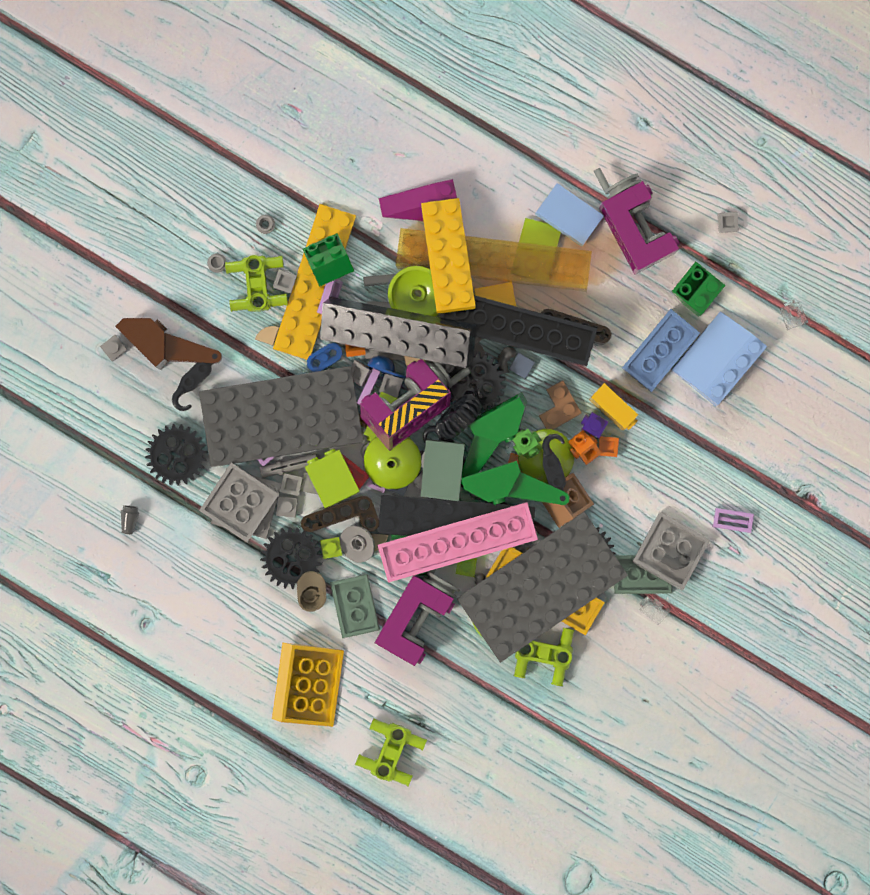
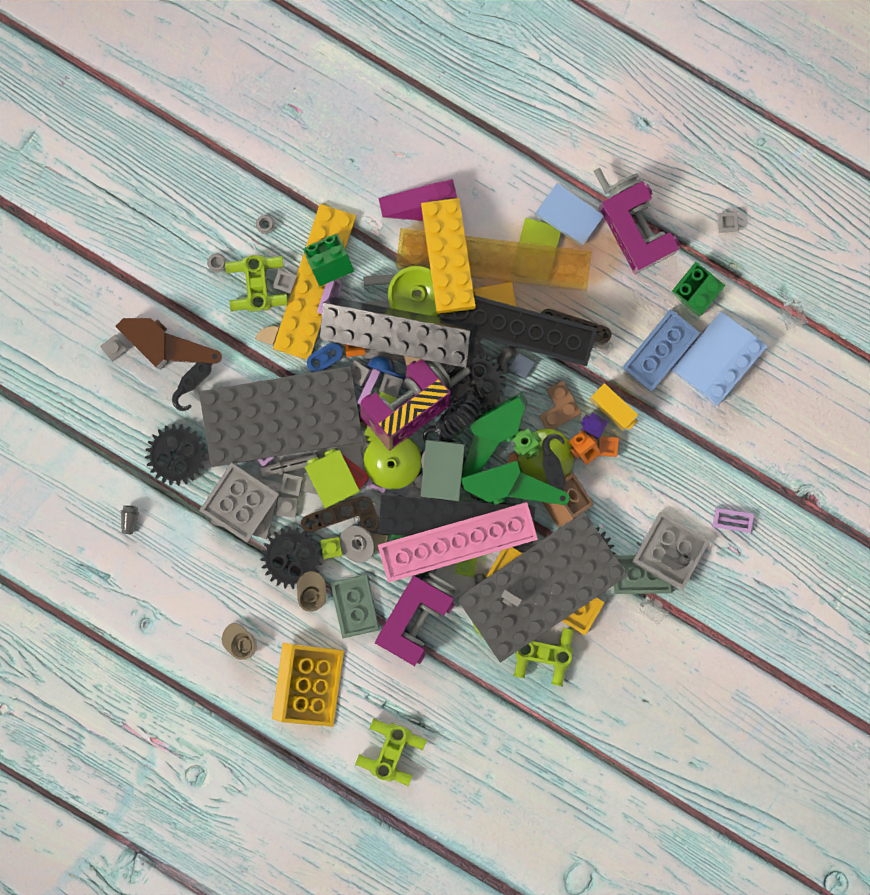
(239, 641): none -> dark tan cap
(510, 599): none -> light grey plate

